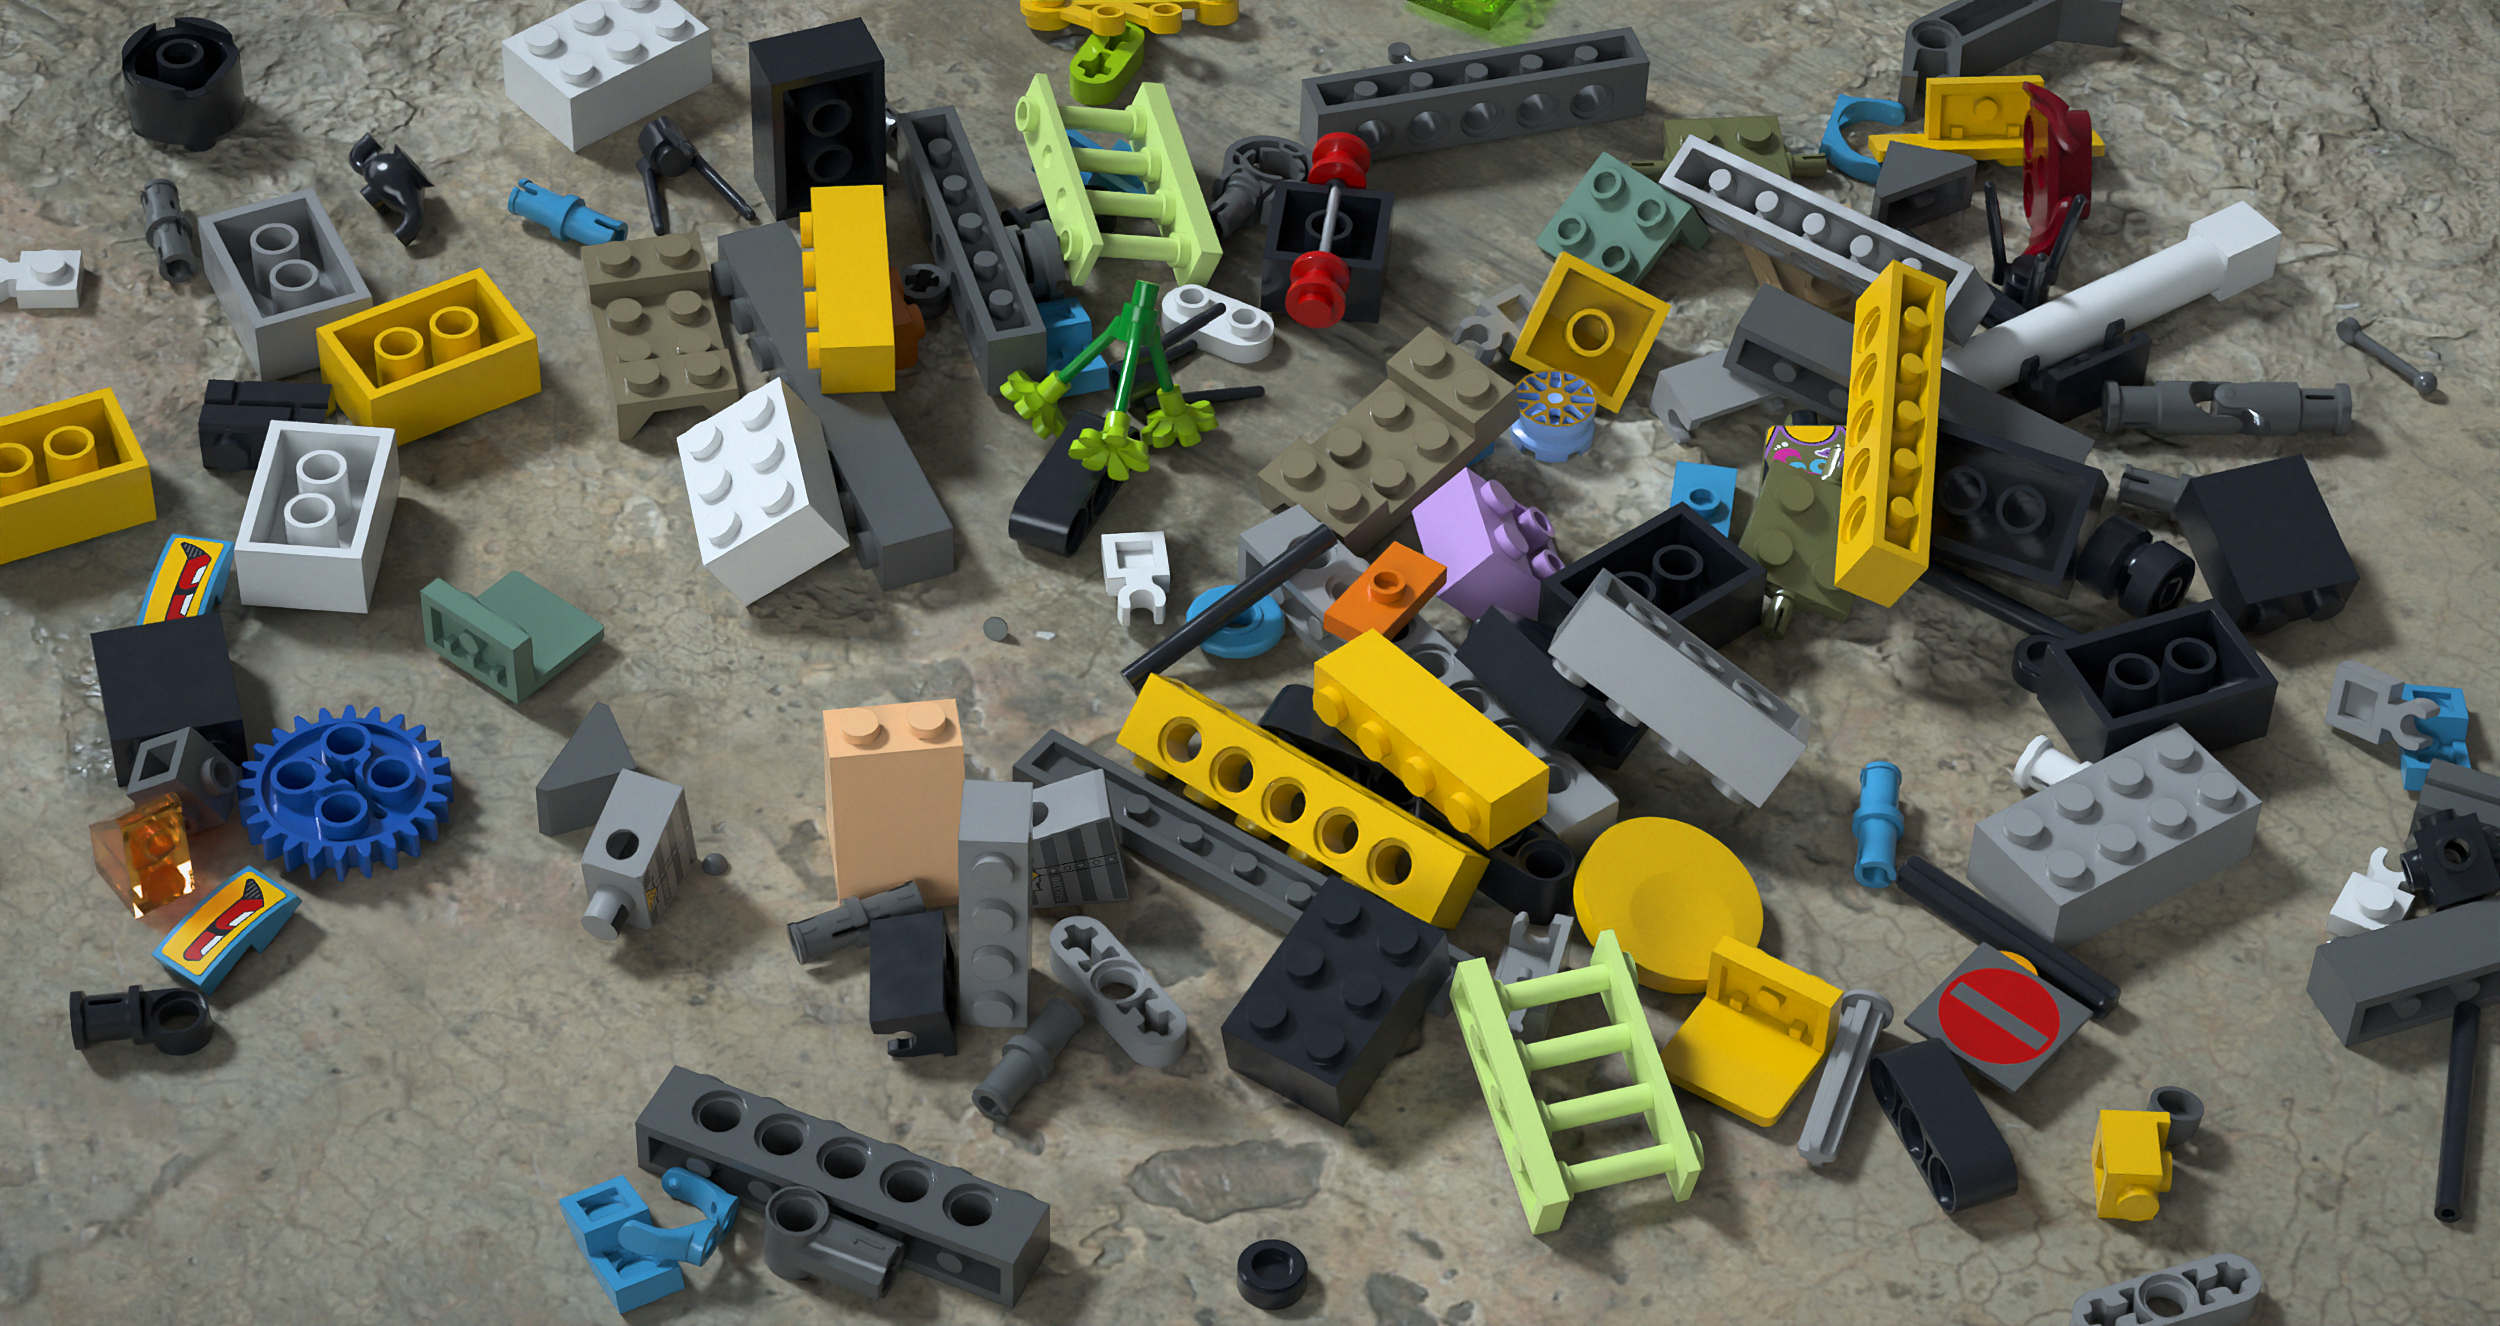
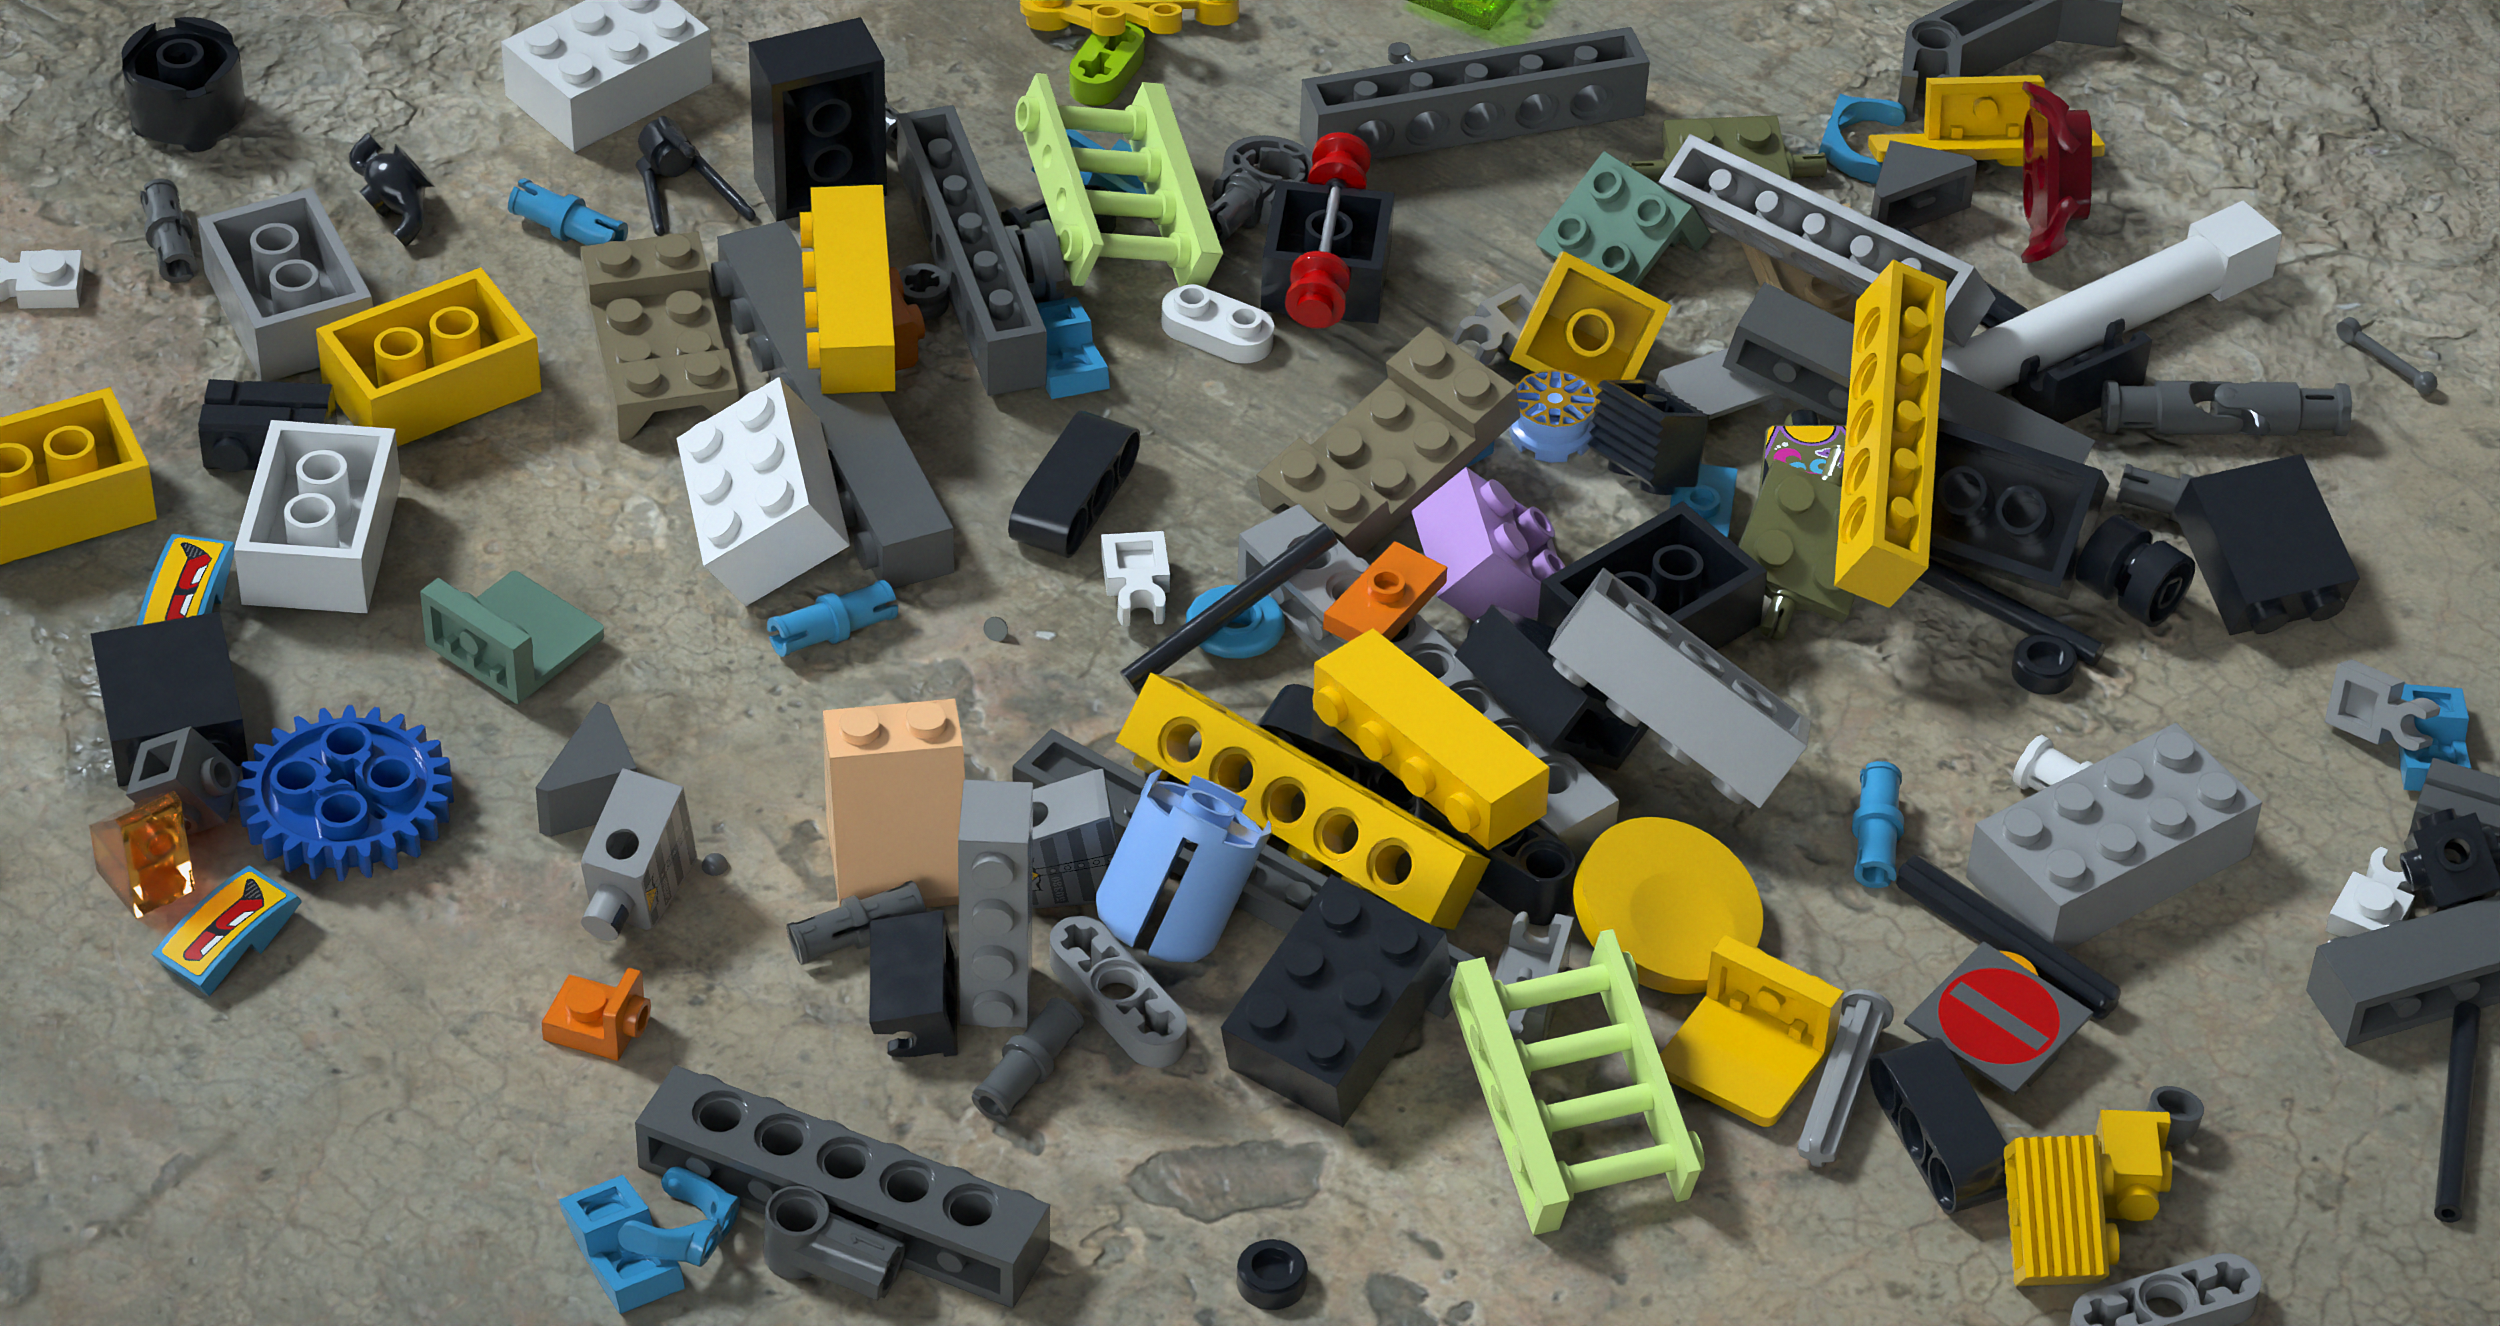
(141, 1017): black connector -> none
(598, 1015): none -> orange bracket
(832, 618): none -> dark azure pin
(1112, 445): lime plant -> none
(1146, 381): black plant -> none
(1149, 851): none -> light blue cylinder
(1649, 435): none -> black brick
(2028, 276): black plant -> none
(2059, 1210): none -> yellow brick
(2156, 672): black brick -> none

